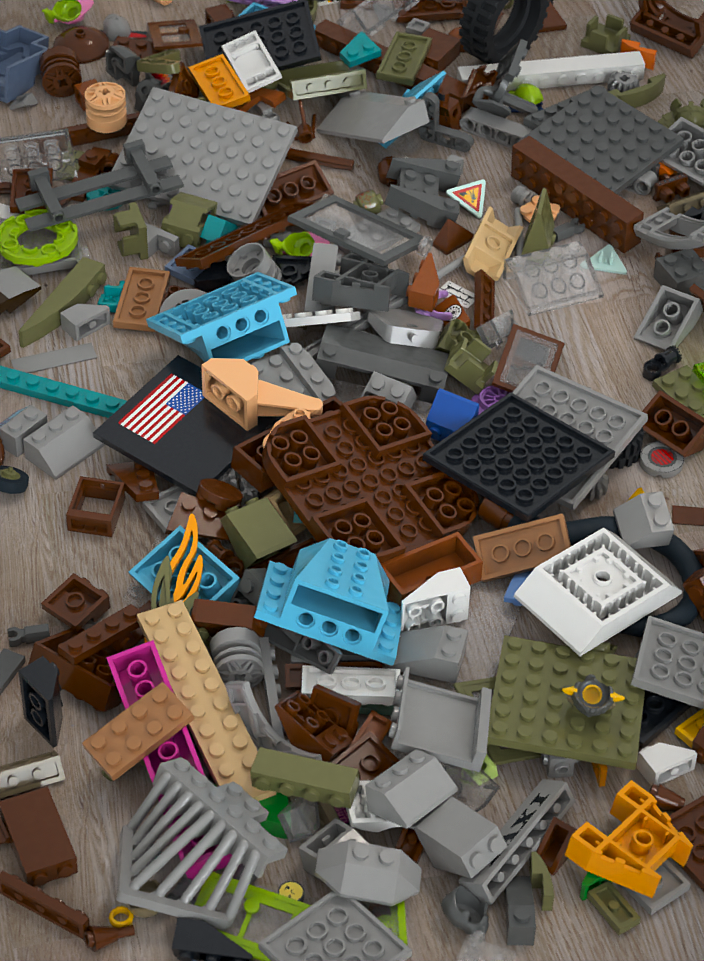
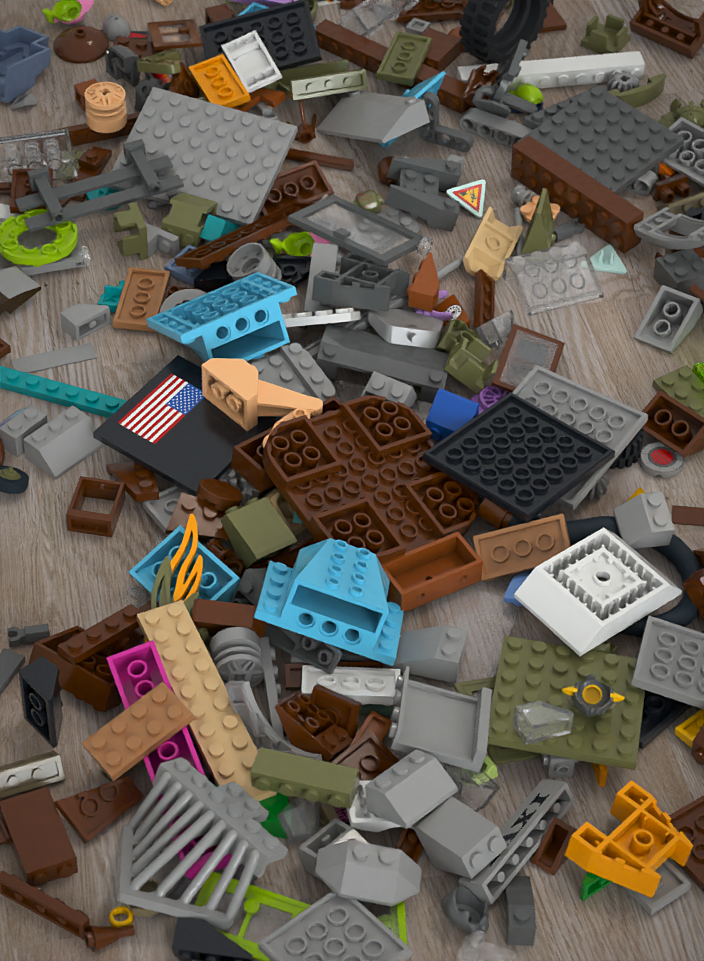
(60, 71): reddish brown wheel -> none
(74, 289): olive slope -> none
(77, 602): reddish brown plate -> none
(97, 808): none -> reddish brown wing
(108, 164): reddish brown cone -> none
(292, 890): light yellow tile -> none
(359, 51): teal wing -> none
(437, 601): white slope -> none
(448, 110): reddish brown torso -> none
(452, 237): reddish brown slope -> none
(463, 295): white sticker -> none
(541, 721): none -> clear slope
(541, 880): olive slope -> none
(613, 907): olive plate -> none
(648, 55): orange slope -> none
(661, 363): black connector -> none
(665, 762): white slope -> none
(666, 798): reddish brown cone -> none

